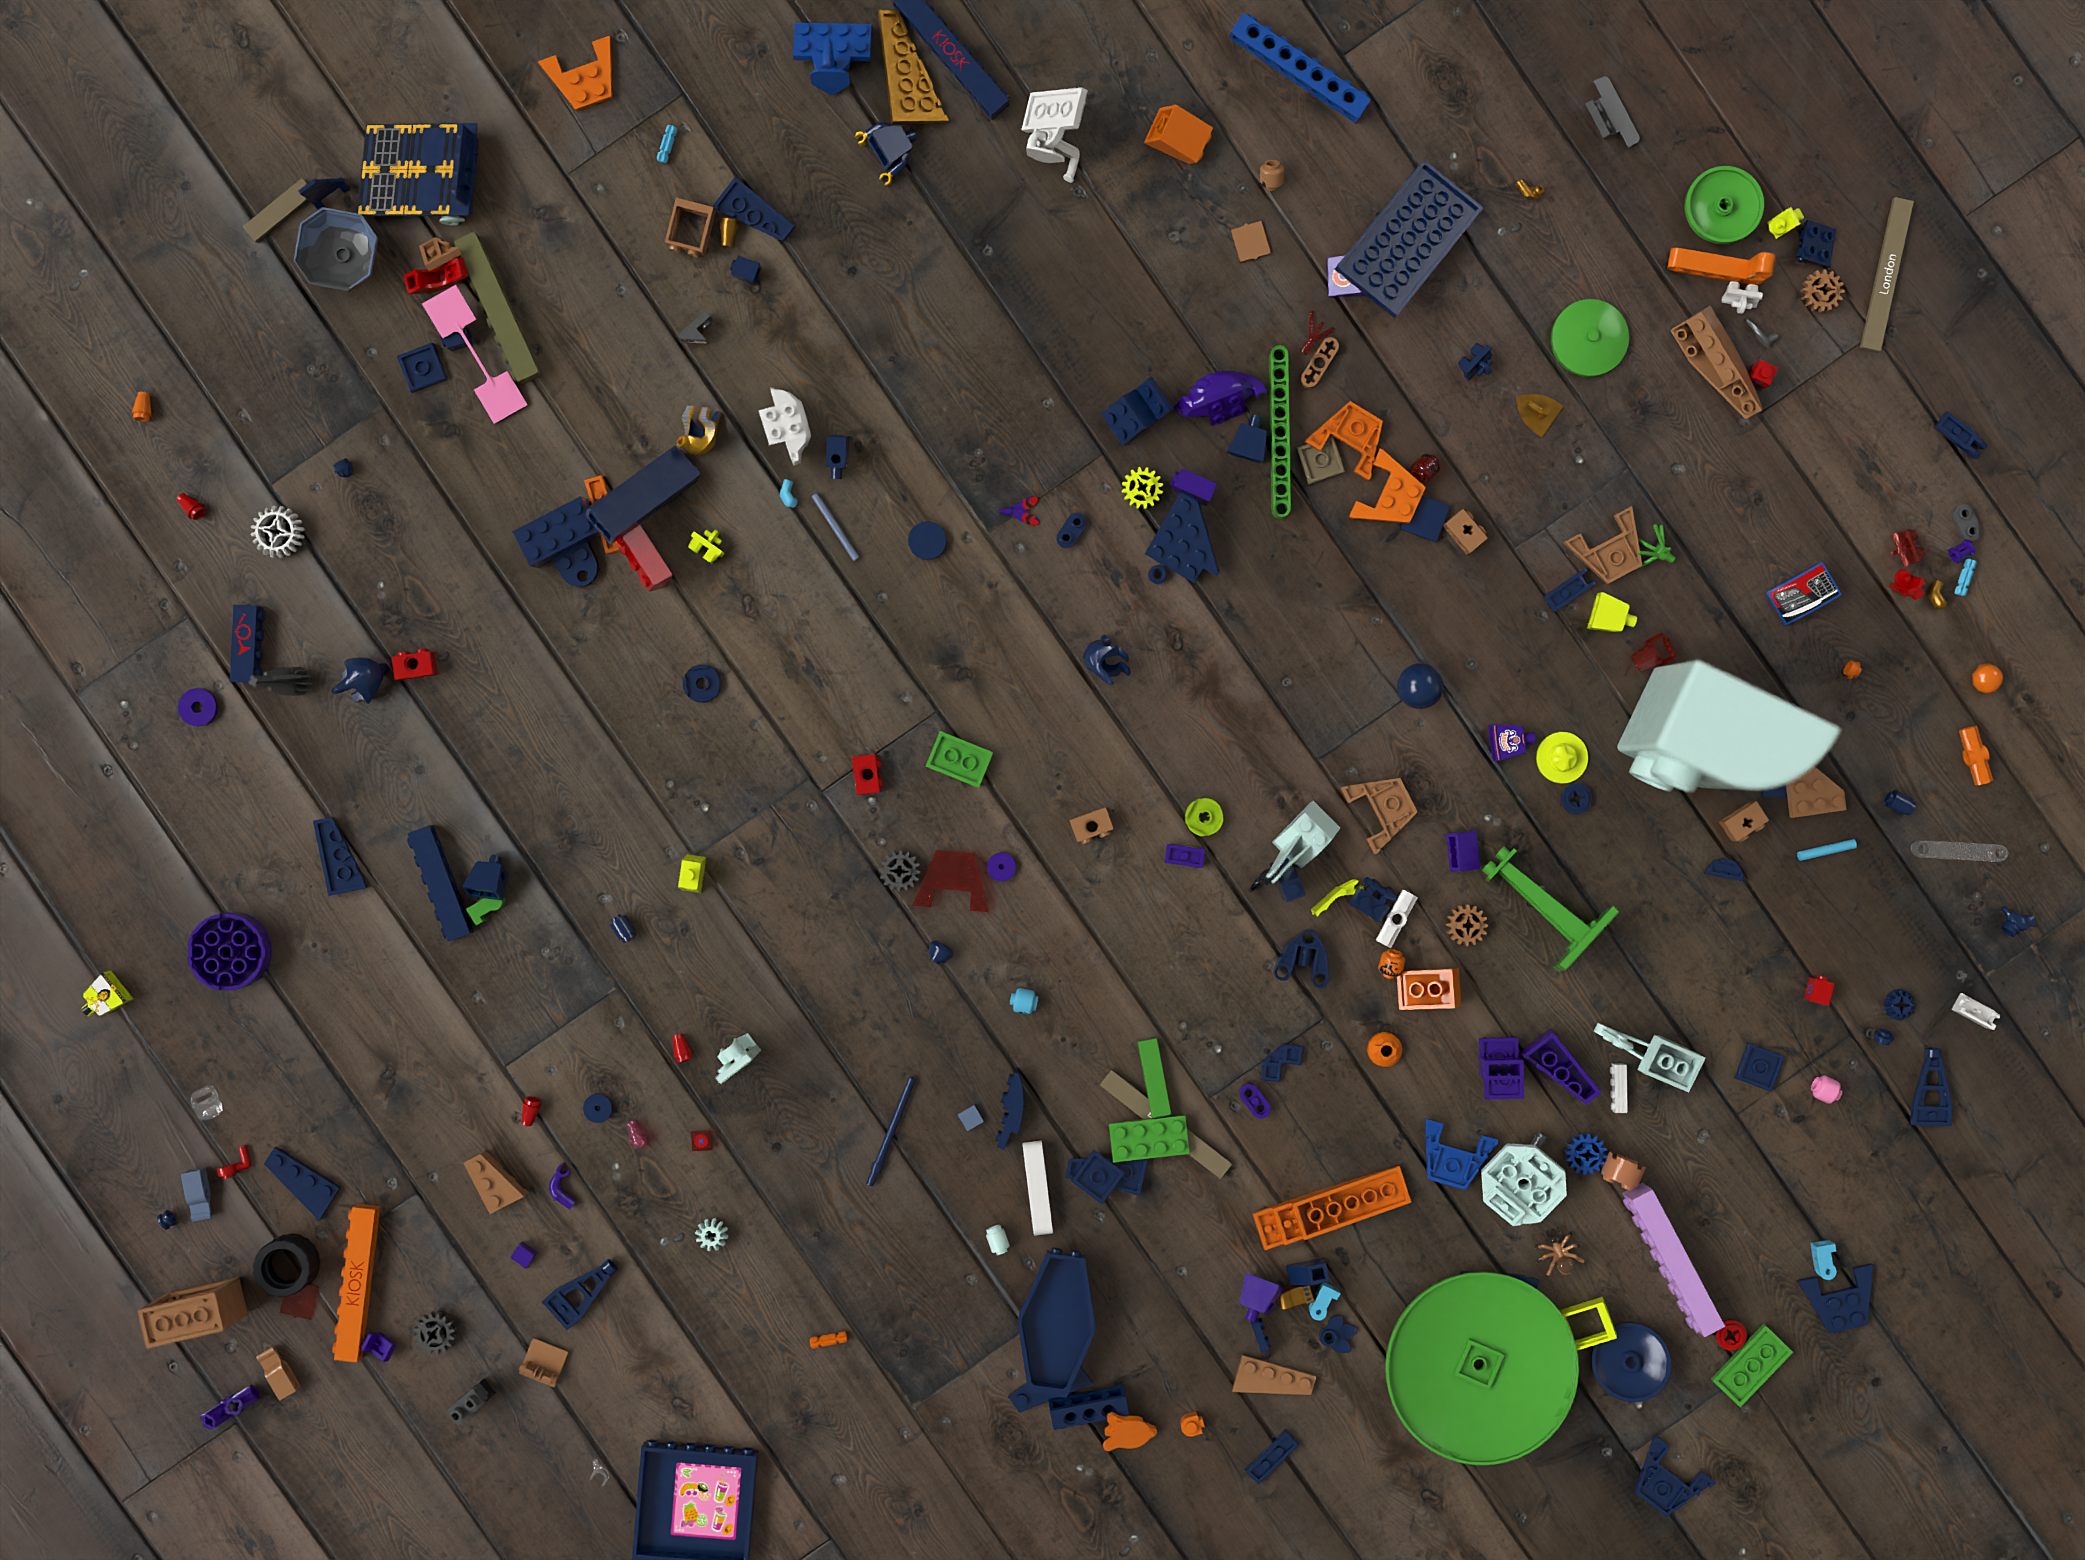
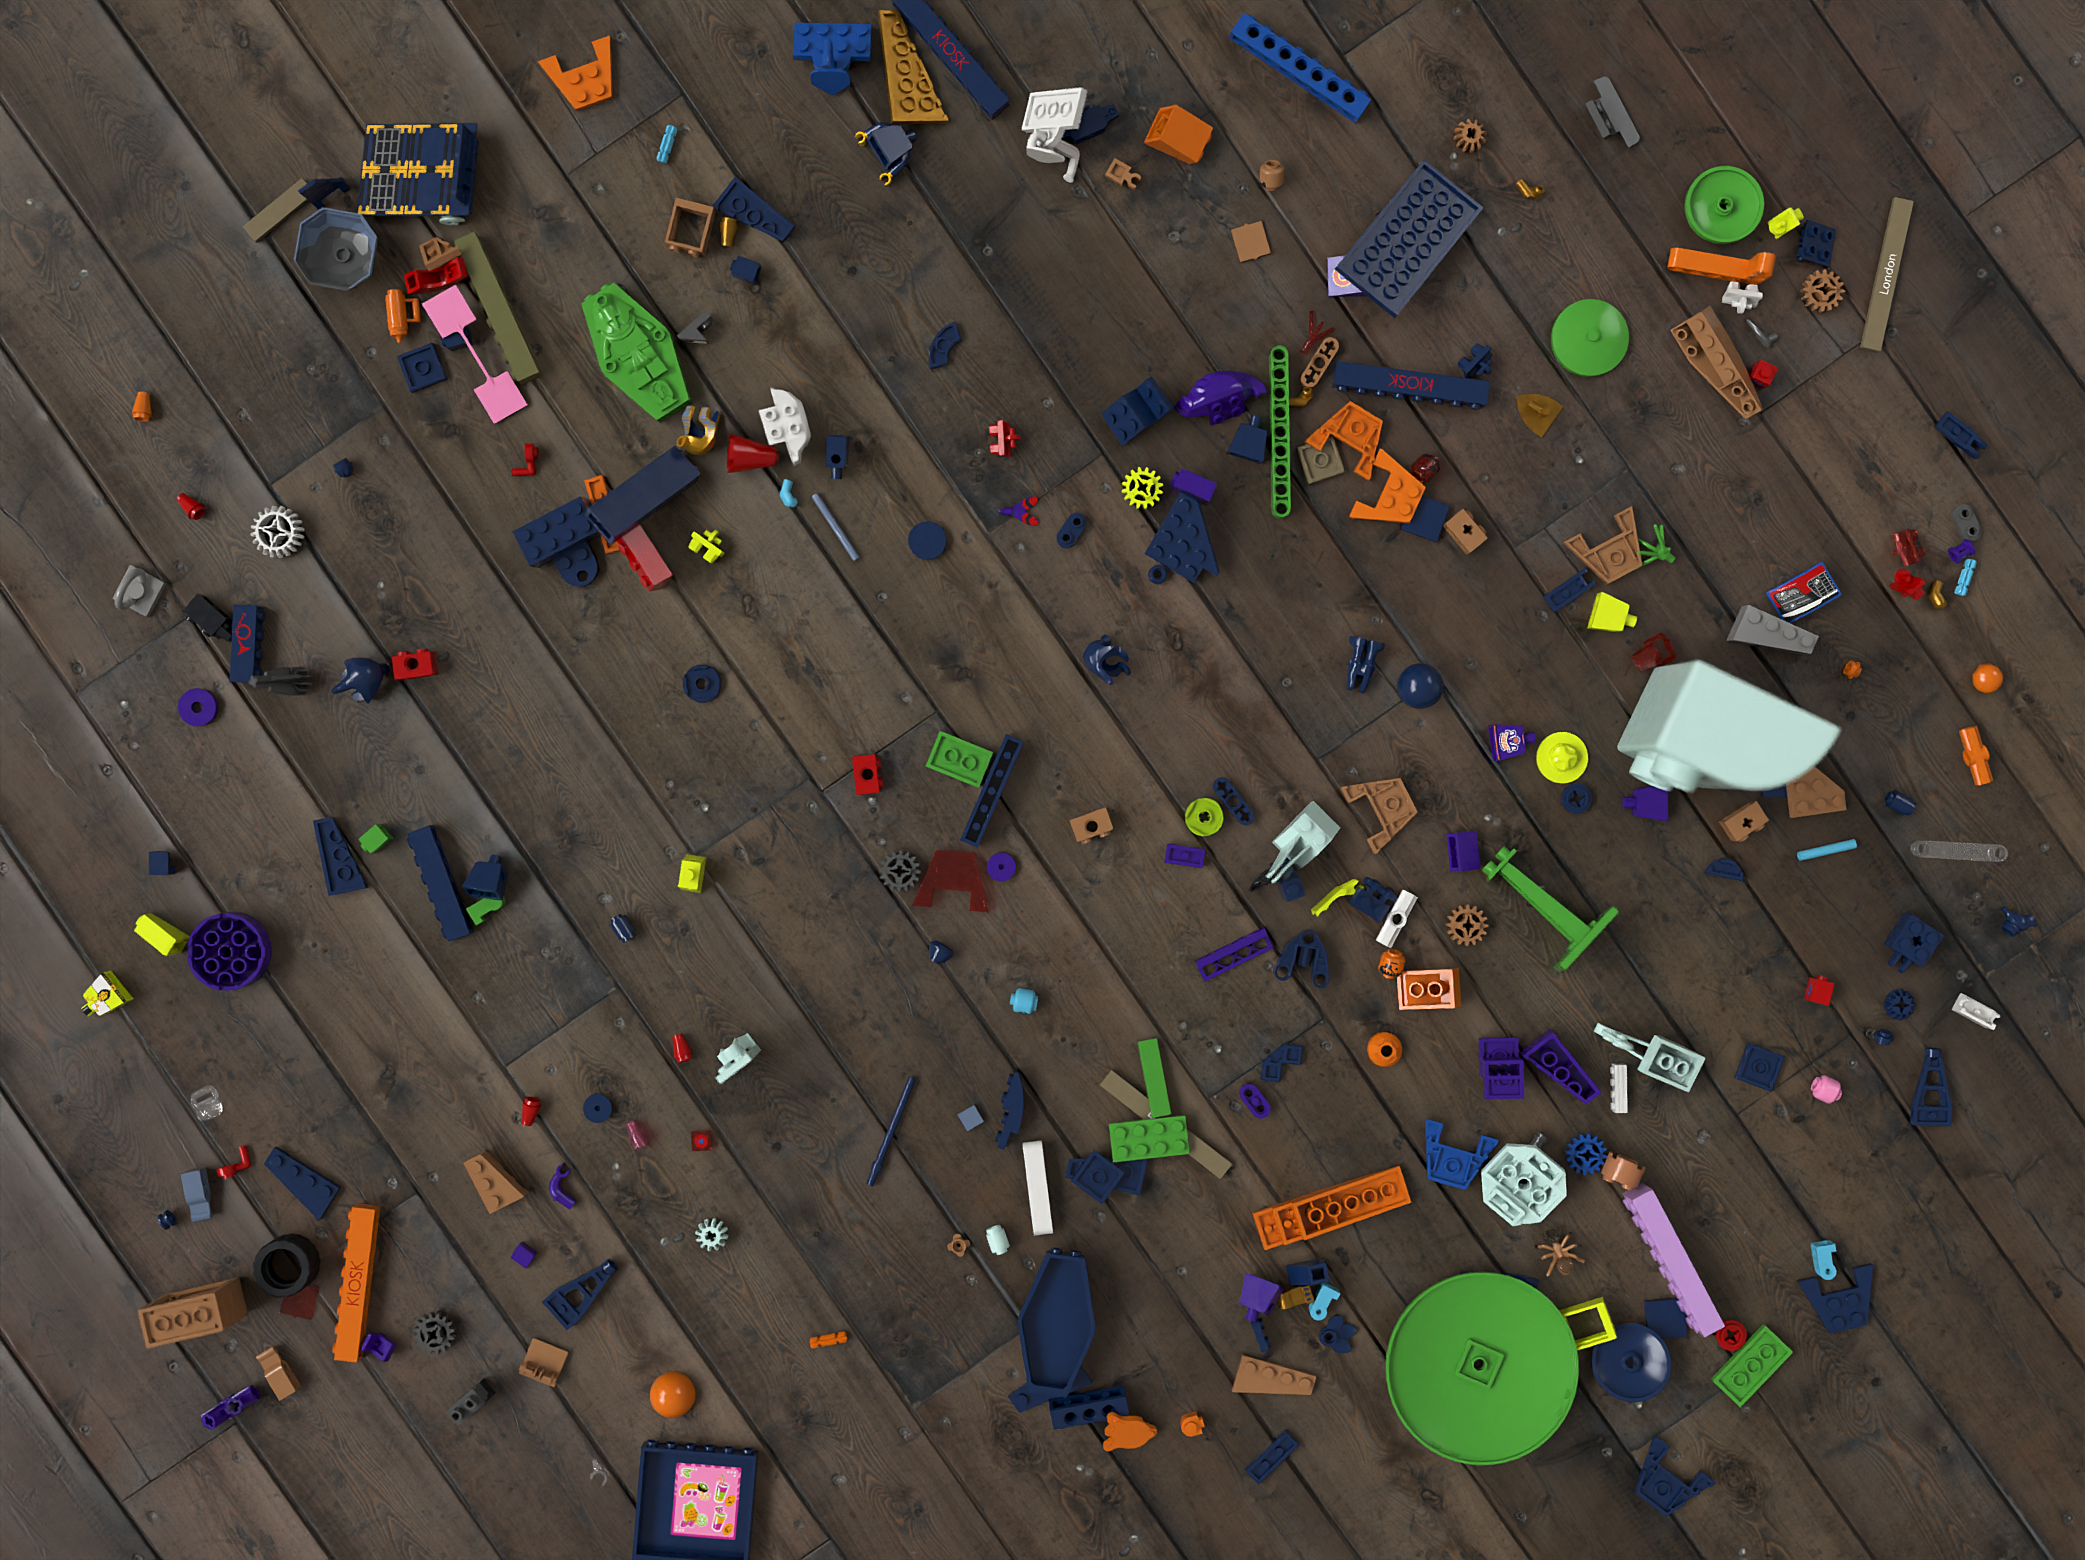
(138, 591): none -> light grey tile
(160, 863): none -> dark blue panel
(161, 934): none -> neon yellow slope
(208, 617): none -> black hinge
(375, 839): none -> bright green brick
(397, 313): none -> orange piece
(531, 454): none -> red plate
(636, 352): none -> bright green container
(672, 1394): none -> orange piece
(749, 454): none -> red cone
(942, 344): none -> dark blue tile
(953, 1245): none -> medium nougat plate
(991, 790): none -> dark blue brick
(1006, 438): none -> red hips
(1092, 123): none -> dark blue hinge
(1119, 172): none -> medium nougat plate
(1230, 948): none -> dark purple fence
(1238, 815): none -> dark blue beam
(1303, 399): none -> pearl gold arm
(1357, 667): none -> dark blue piece
(1410, 384): none -> dark blue brick
(1475, 130): none -> medium nougat gear
(1648, 803): none -> dark purple torso
(1665, 1318): none -> dark blue tile
(1769, 632): none -> light grey wedge
(1916, 951): none -> dark blue hinge

